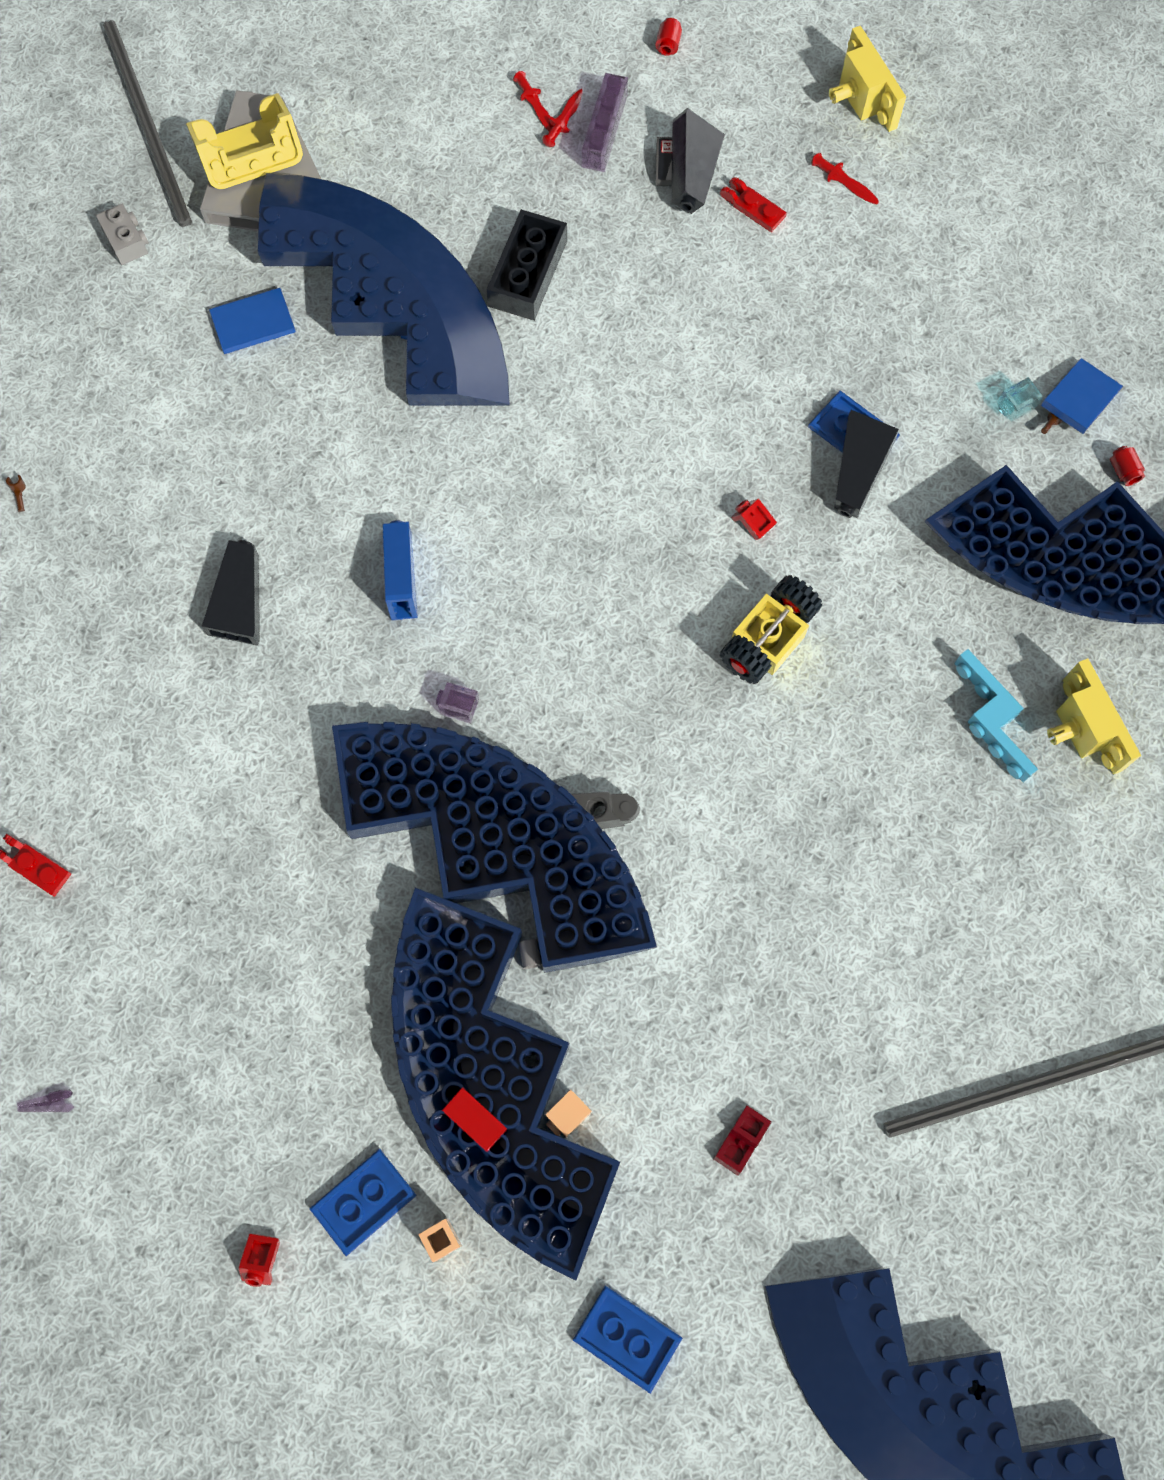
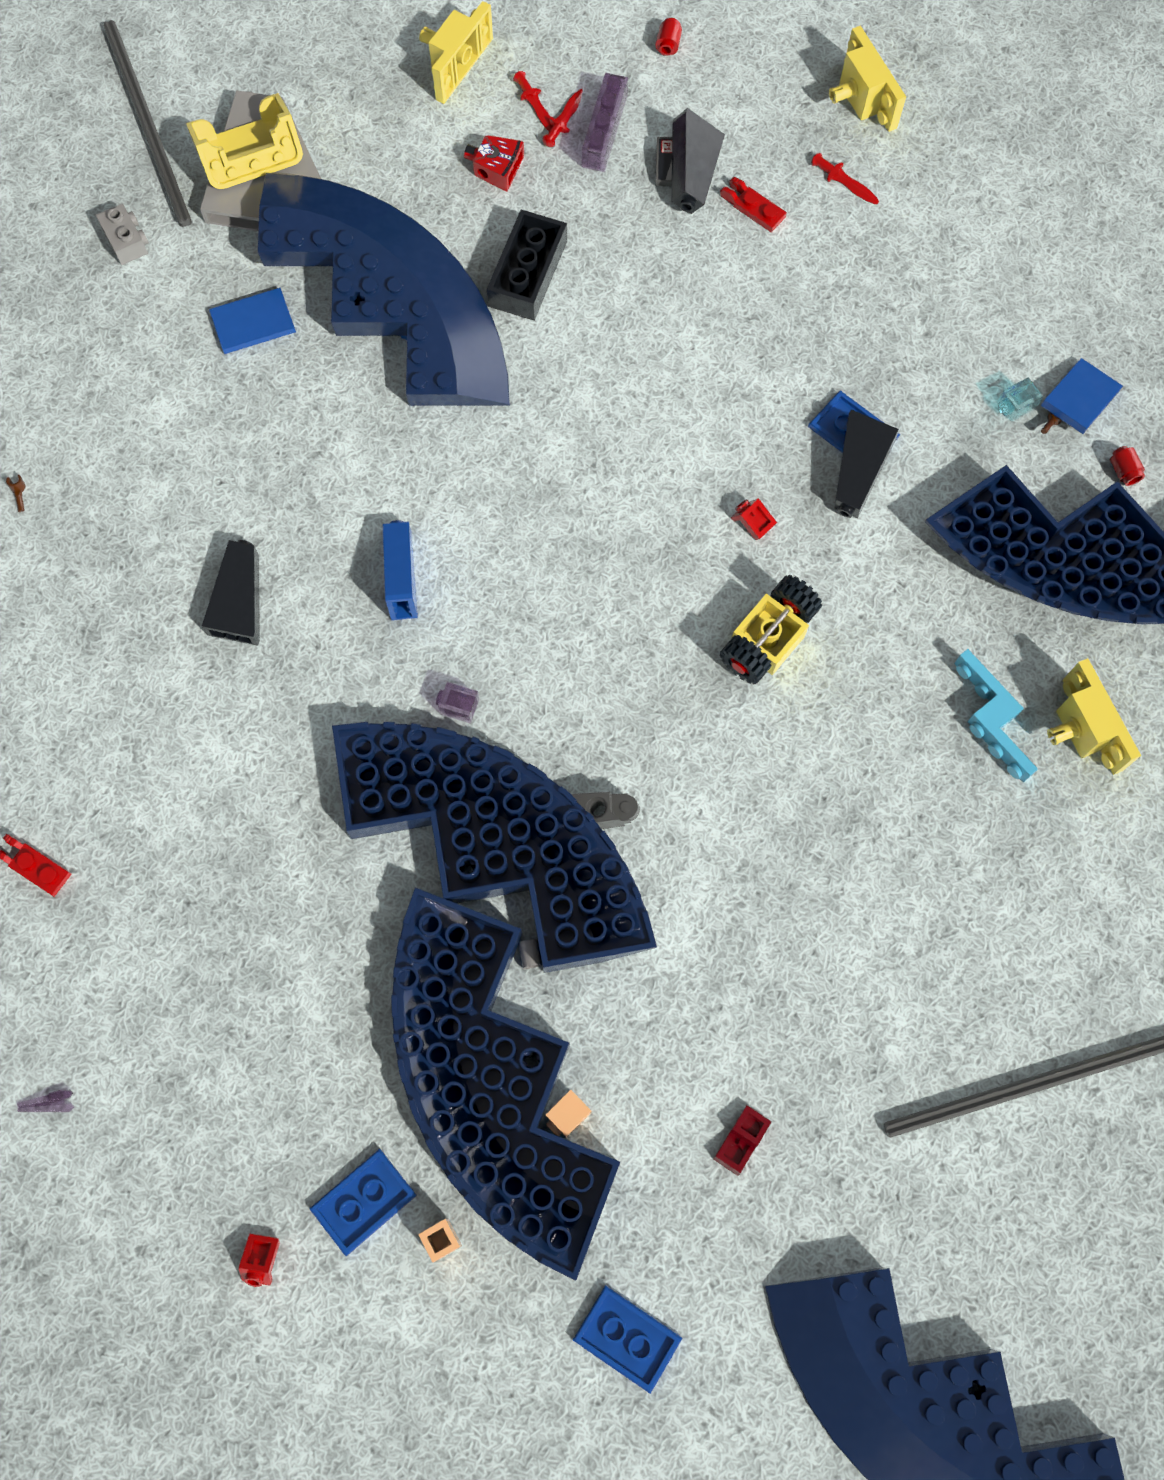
(457, 47): none -> light yellow brick
(474, 1119): red tile -> none
(496, 160): none -> red torso

